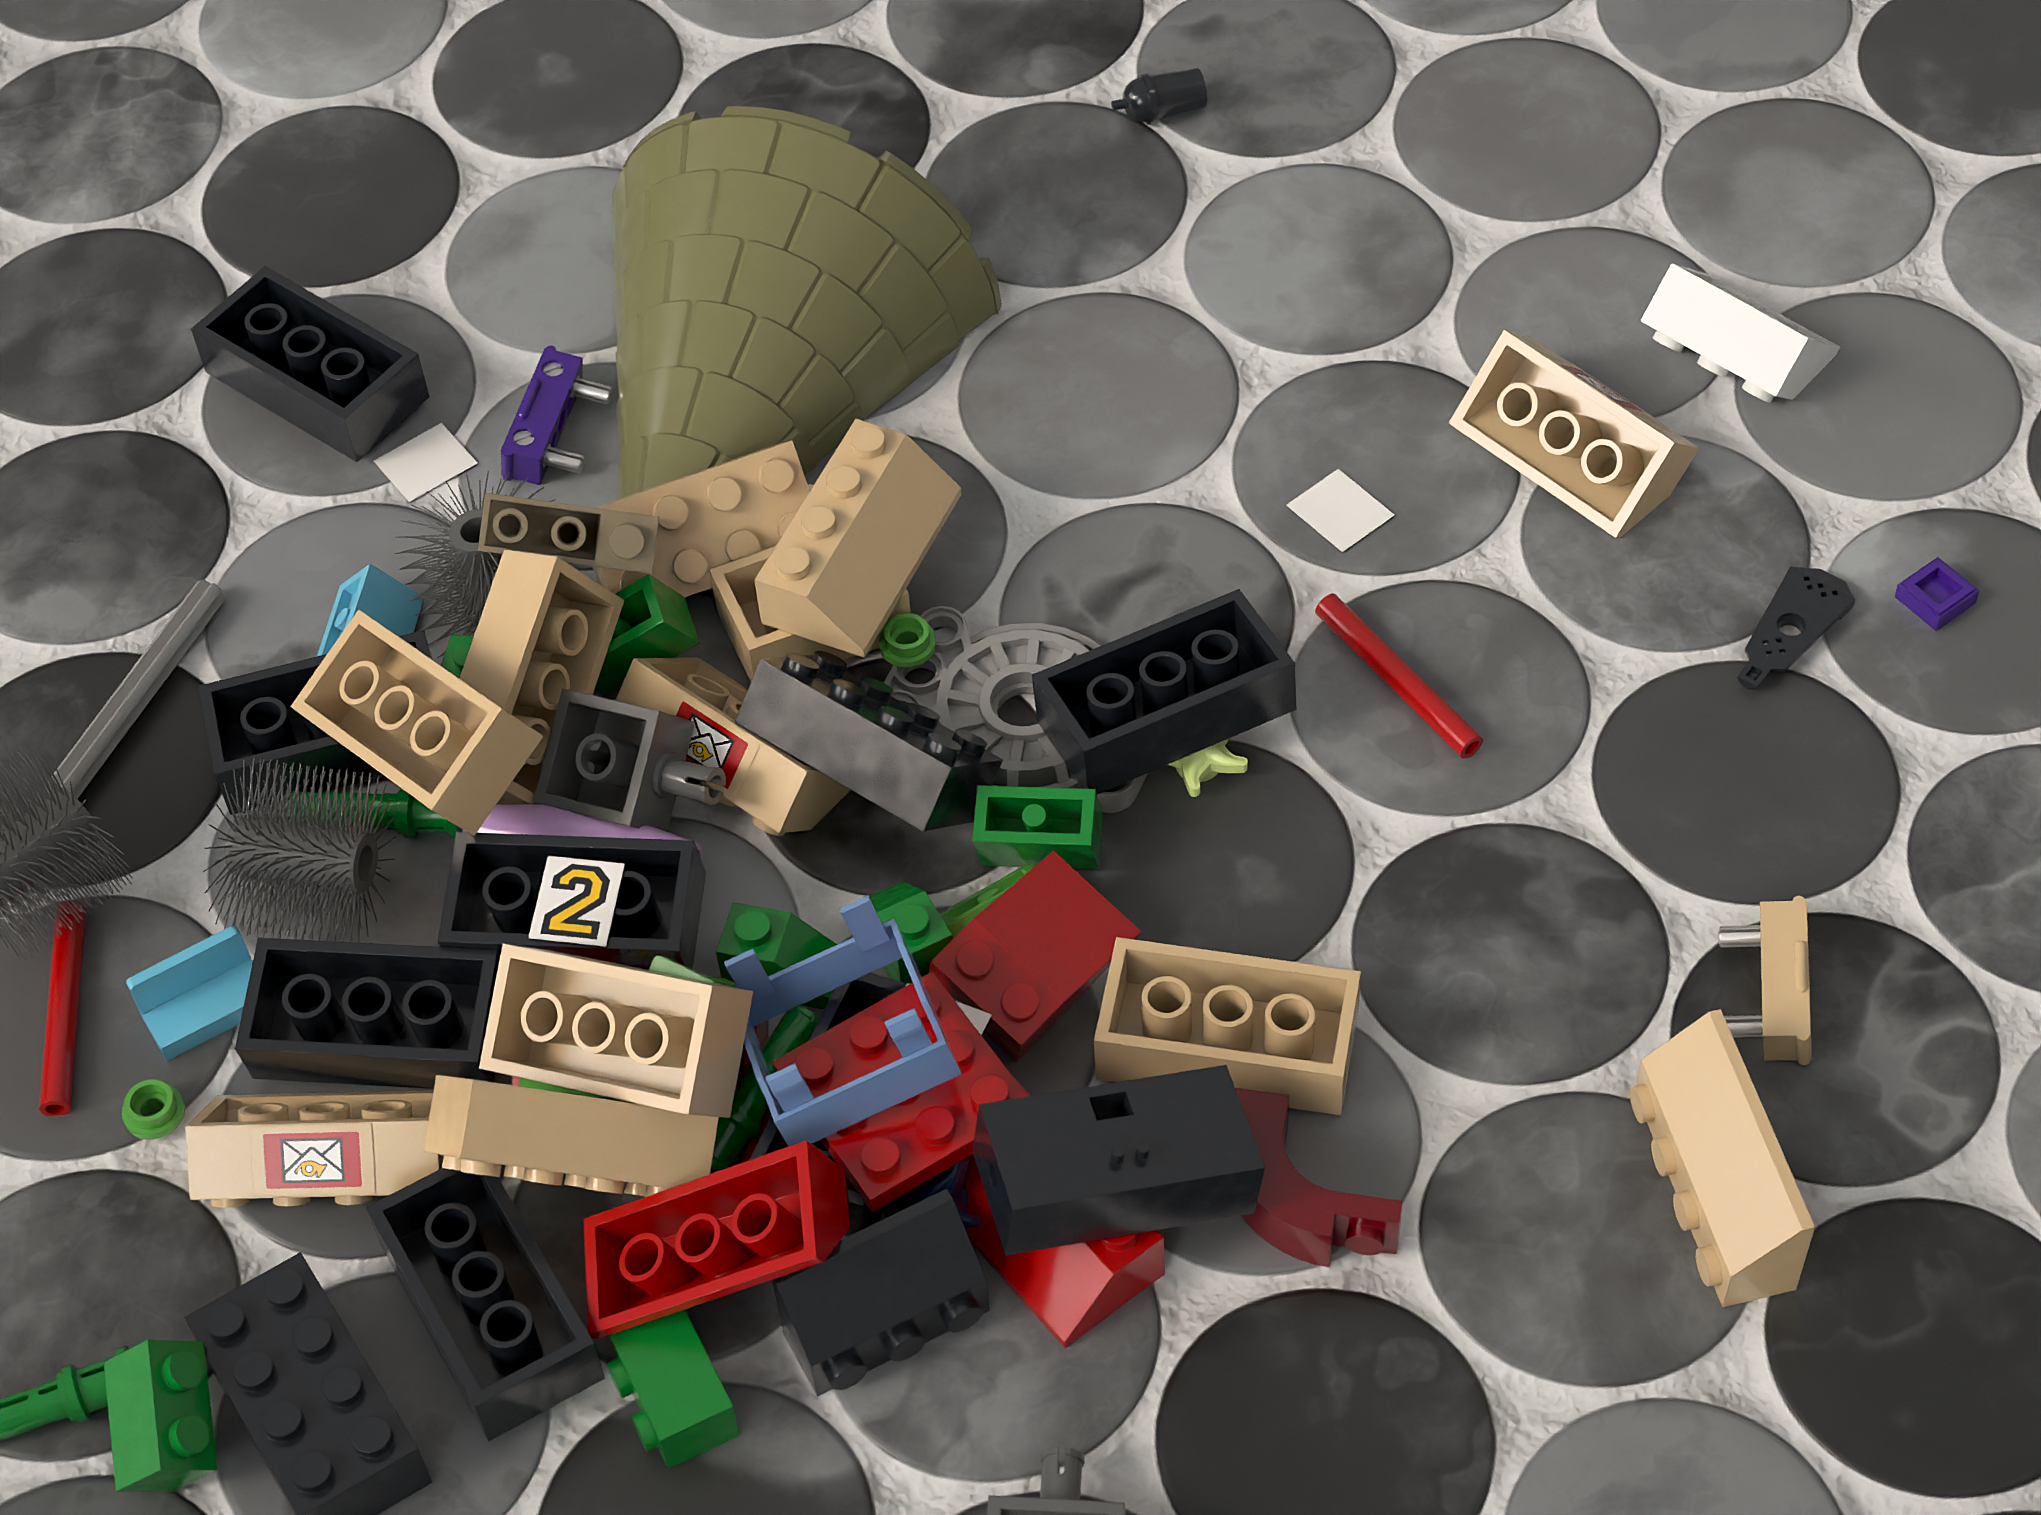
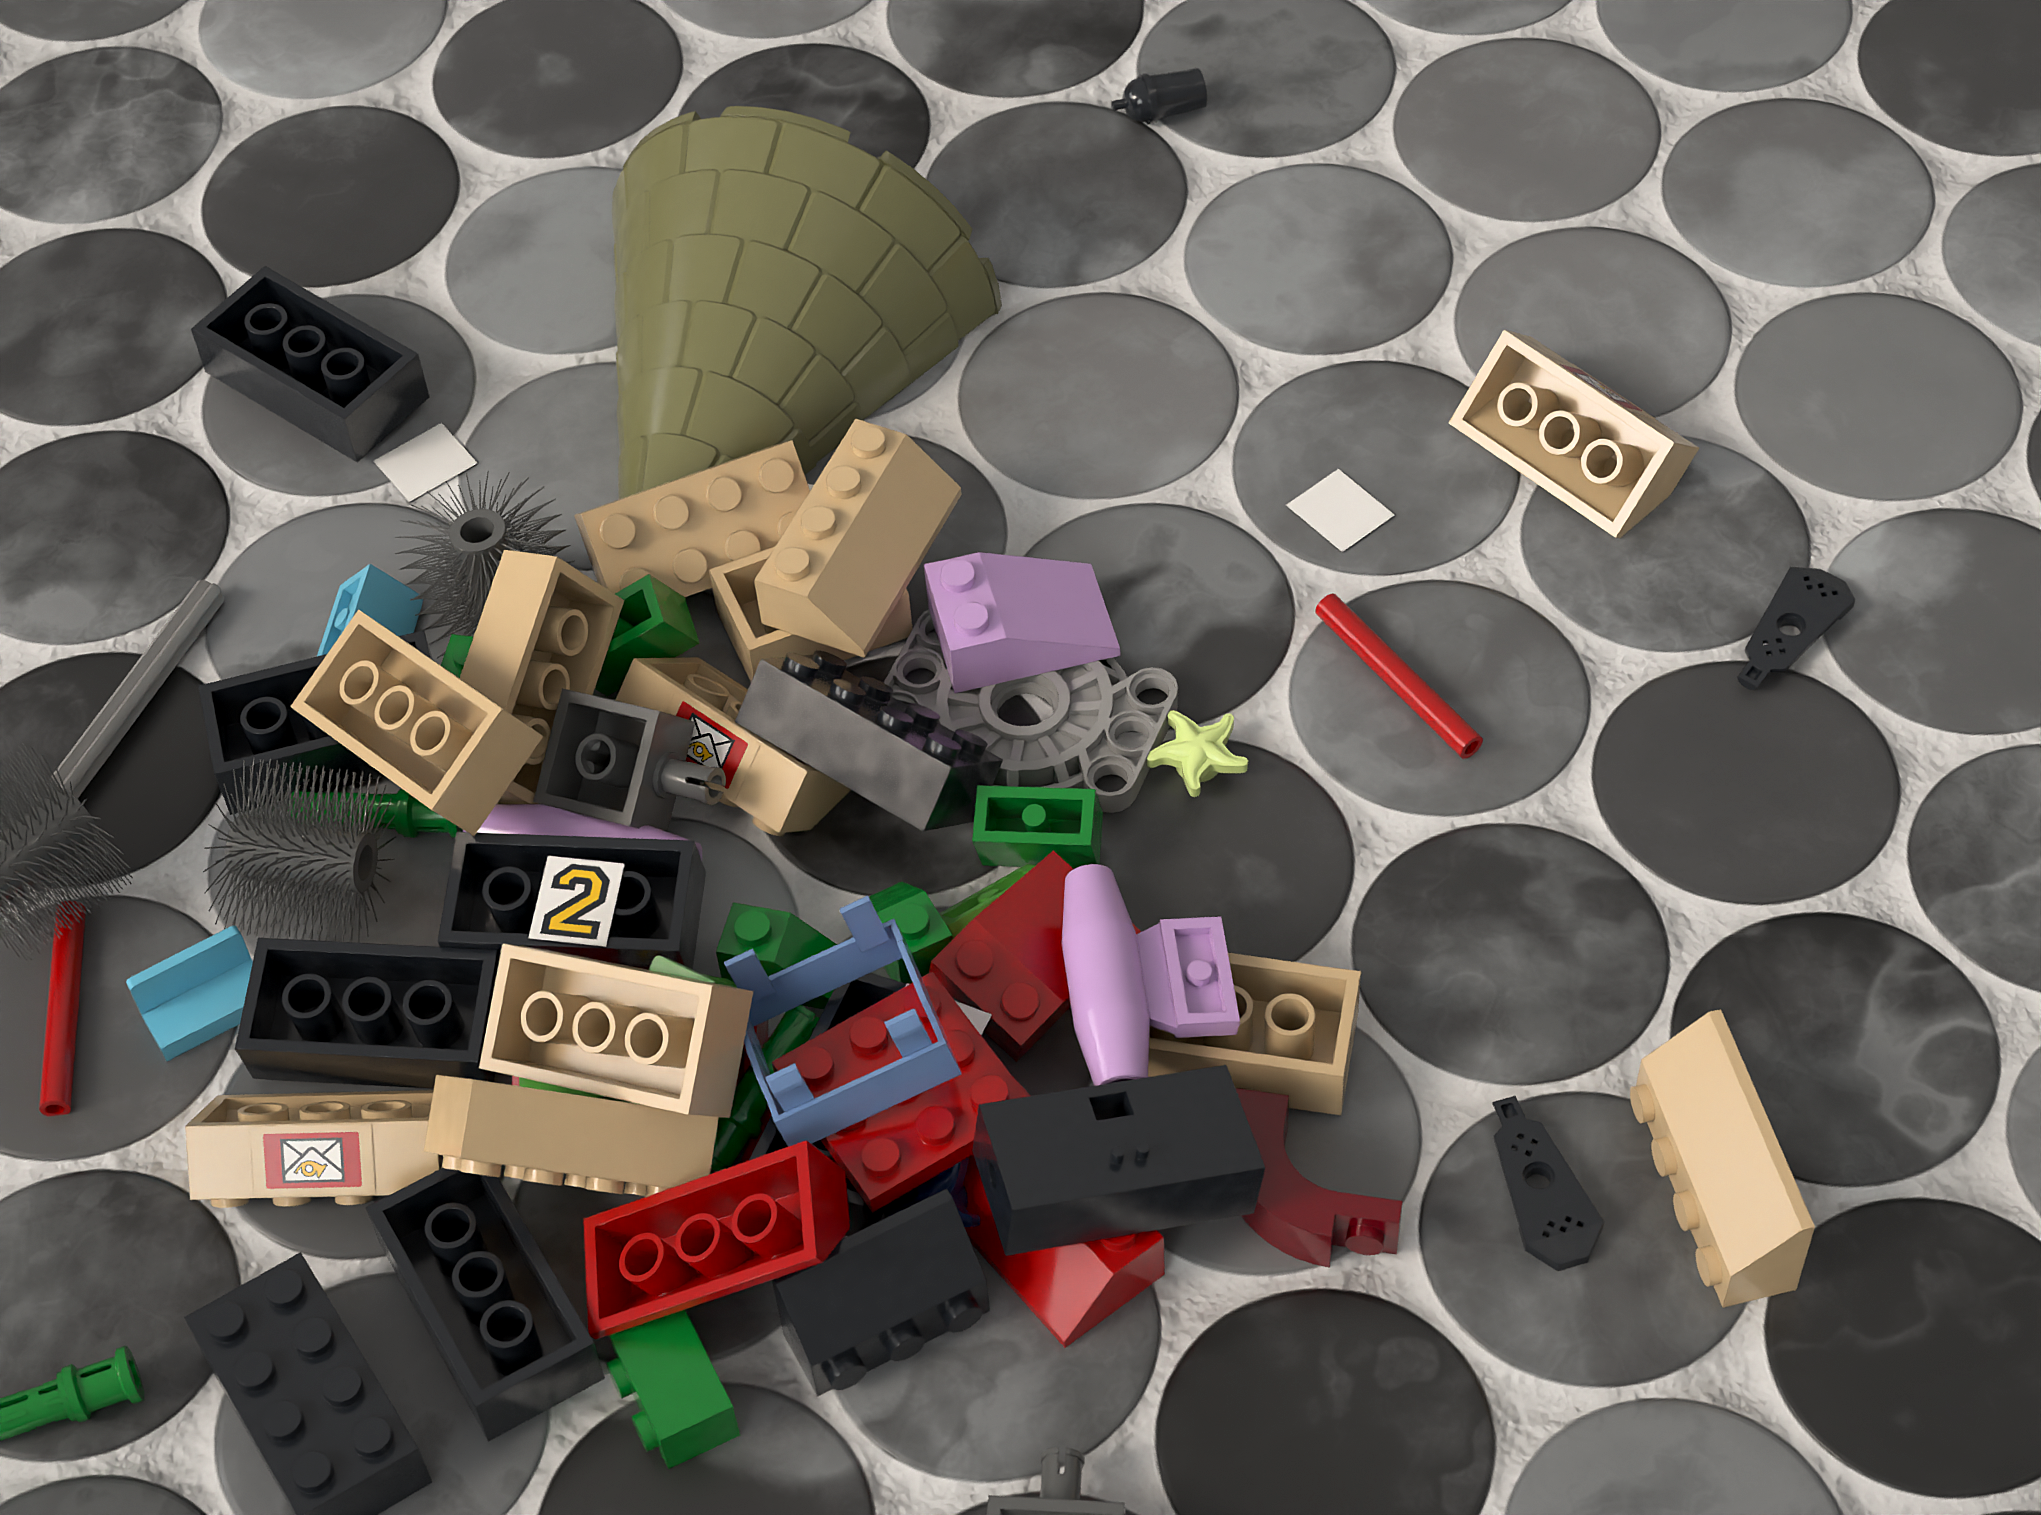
(149, 1096): bright green plate -> none
(160, 1416): green brick -> none
(543, 415): dark purple piece -> none
(569, 532): dark tan slope -> none
(907, 629): bright green plate -> none
(1015, 617): none -> lavender slope
(1127, 981): none -> lavender plate
(1164, 692): black brick -> none
(1554, 1205): none -> black piece
(1736, 334): white slope -> none
(1785, 980): tan piece -> none
(1936, 593): dark purple tile -> none

